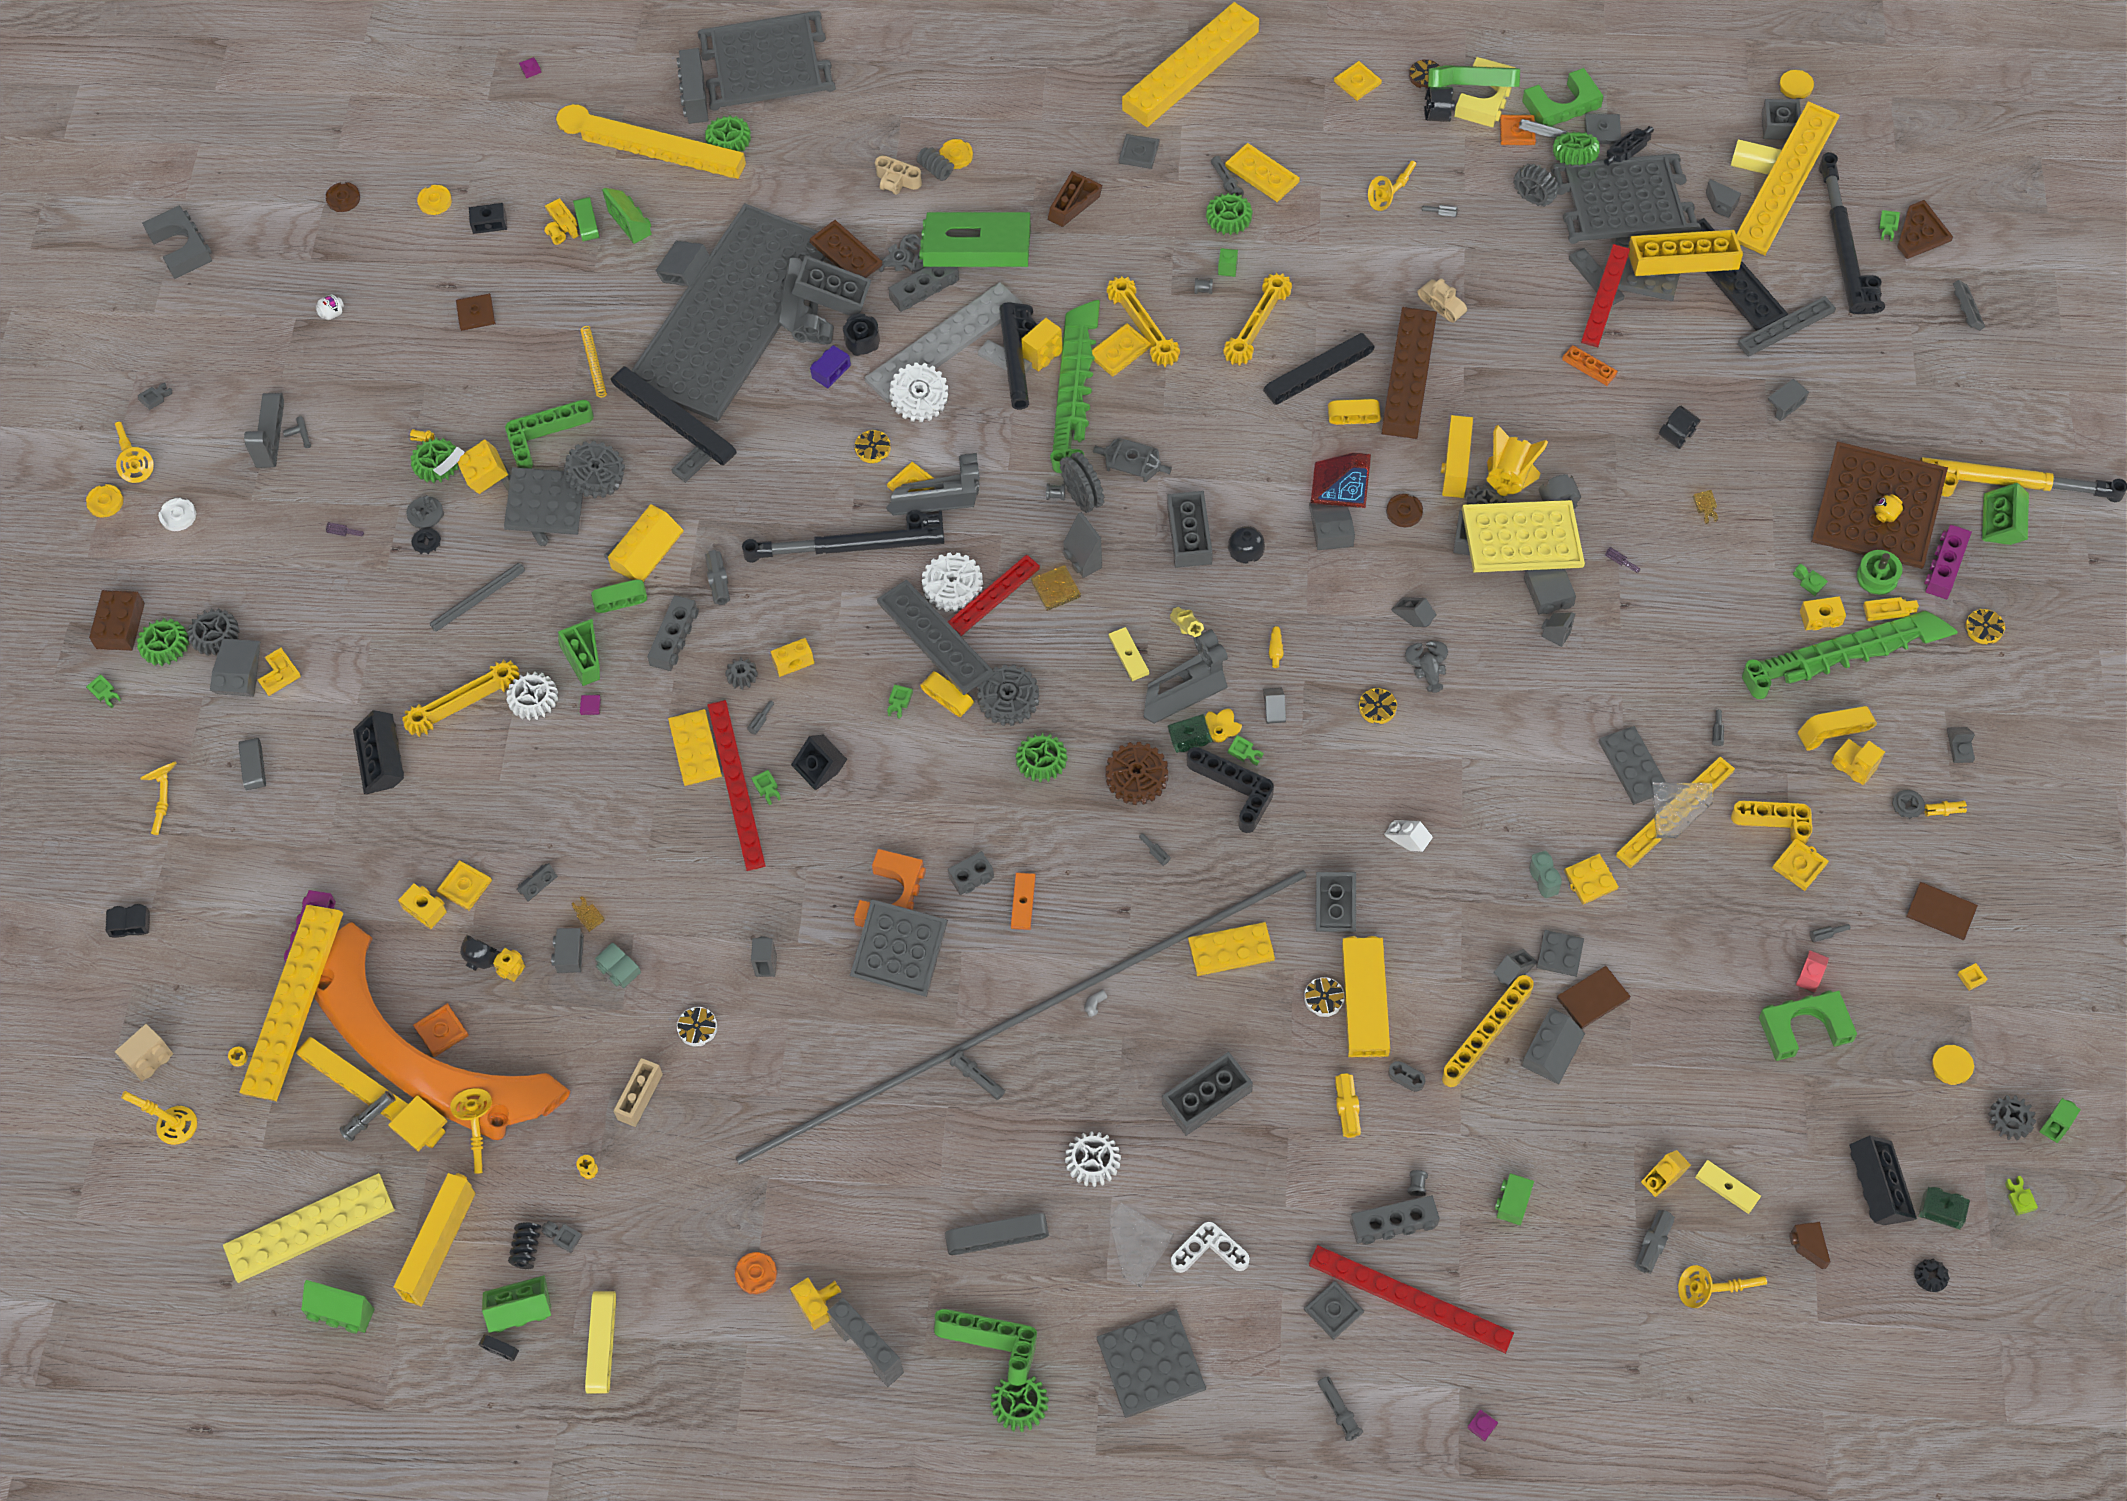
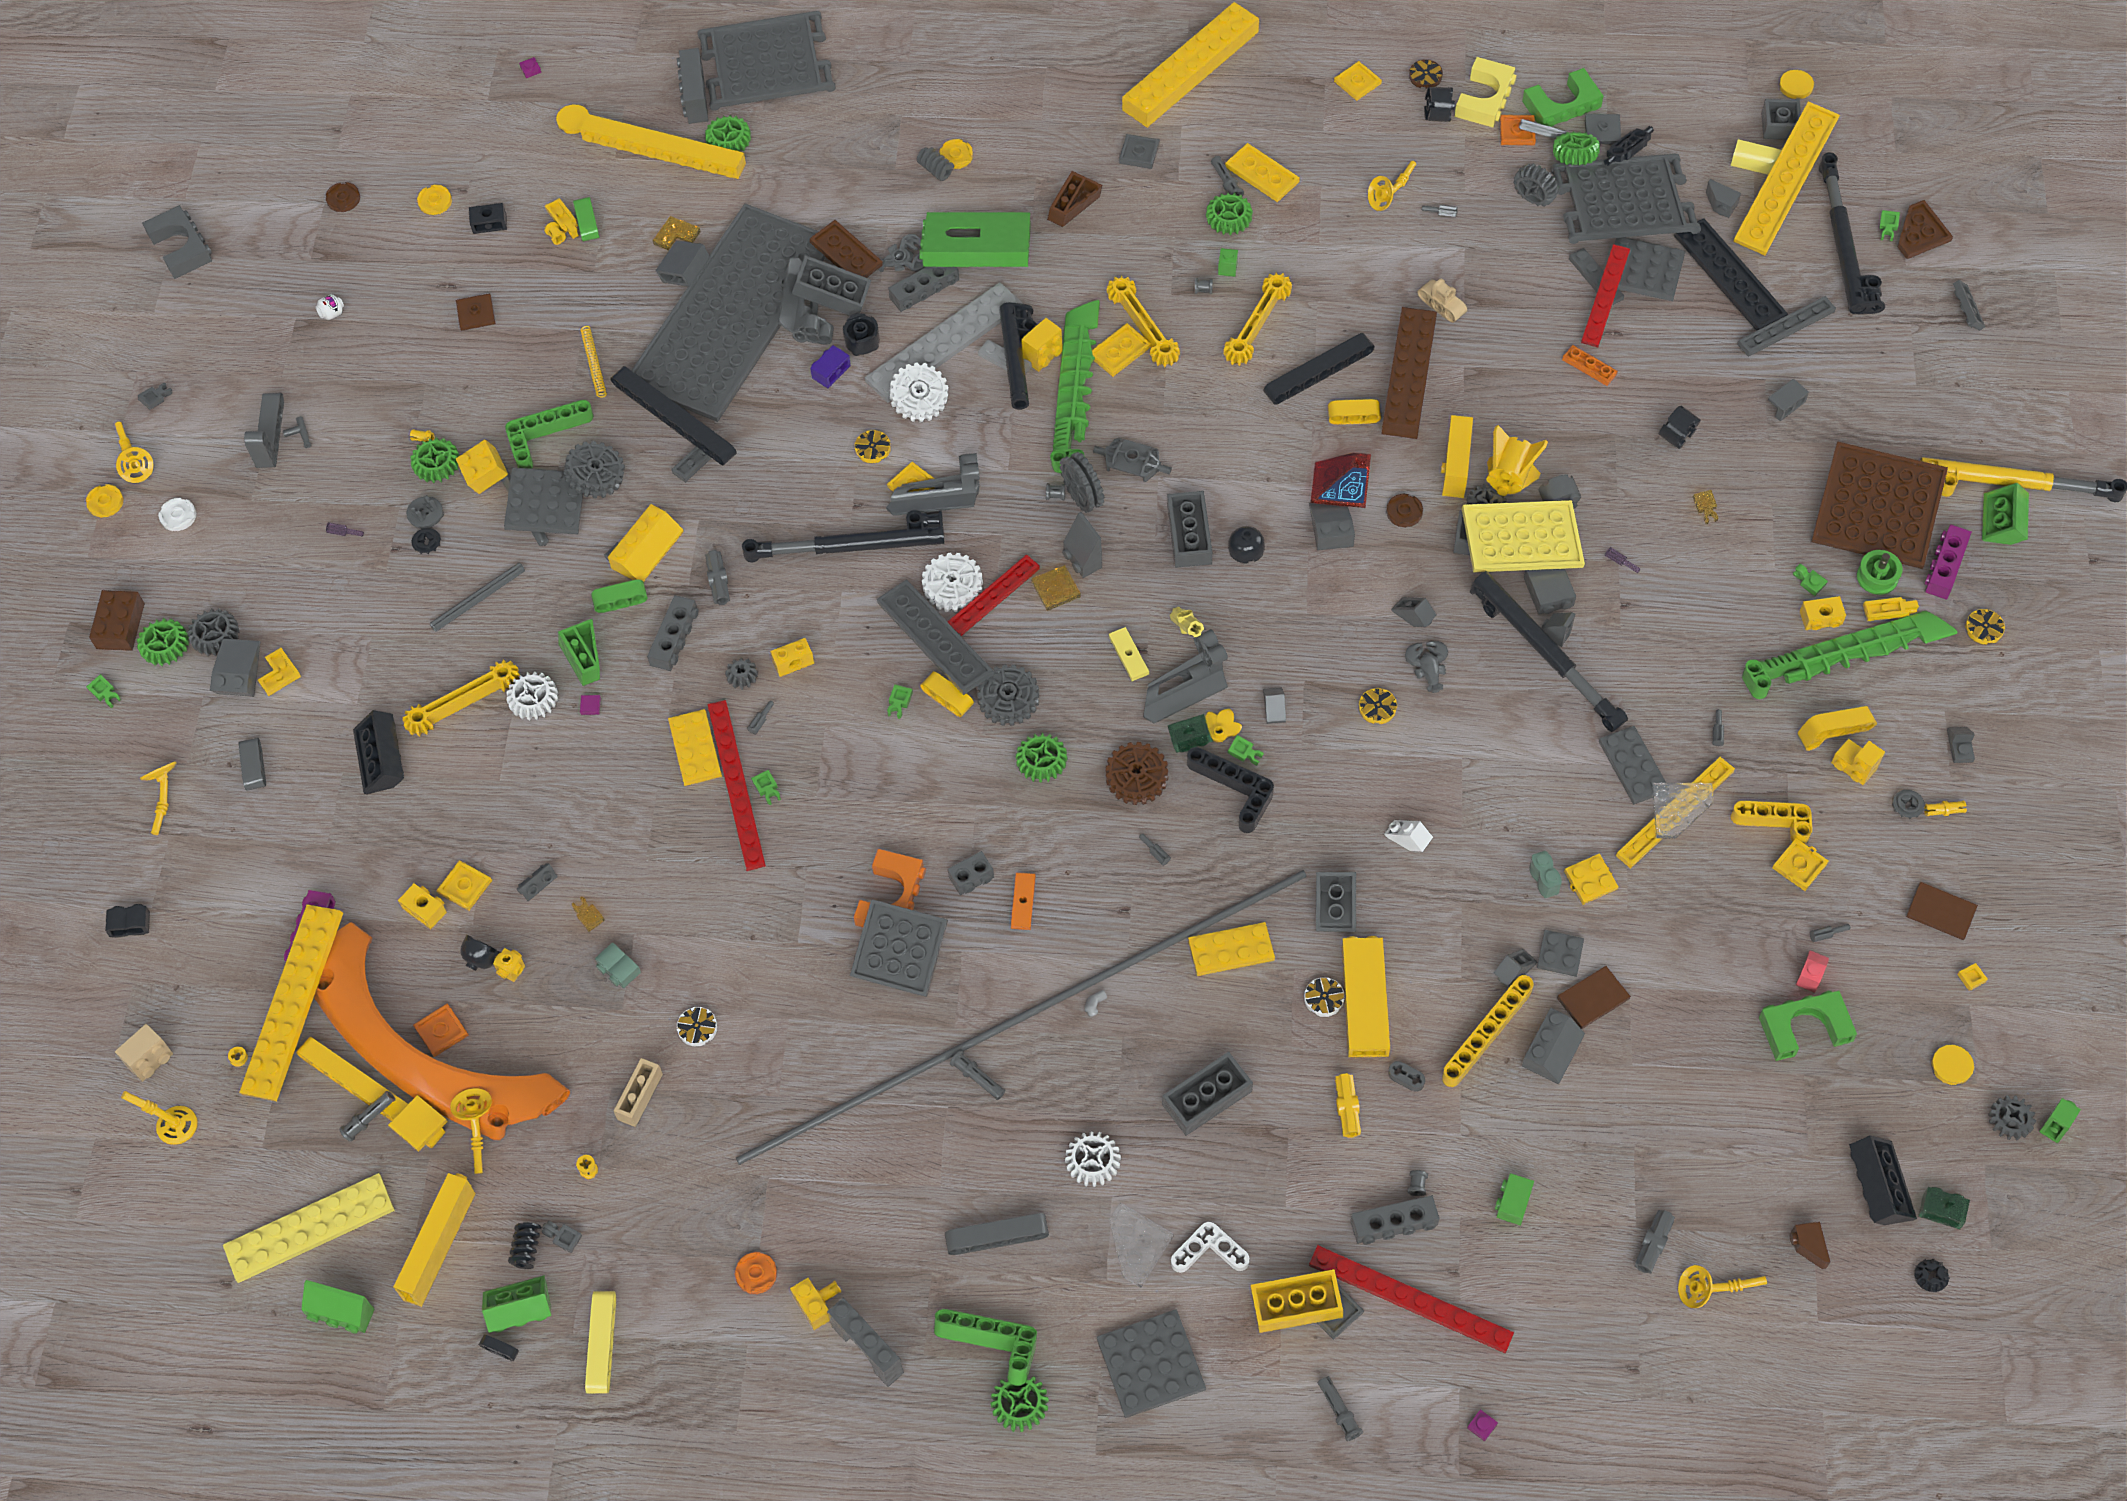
(449, 462): white sticker -> none
(568, 950): dark grey brick -> none
(627, 215): bright green slope -> none
(675, 229): none -> clear yellow plate
(763, 957): dark grey brick -> none
(818, 761): black slope -> none
(897, 174): tan piece -> none
(1276, 647): yellow piece -> none
(1297, 1301): none -> yellow brick
(1473, 75): bright green beam -> none
(1497, 600): none -> black piece
(1666, 1173): yellow slope -> none
(1685, 252): yellow brick -> none
(1717, 1180): light yellow tile -> none
(1888, 508): yellow head -> none
(2020, 1199): lime plate -> none

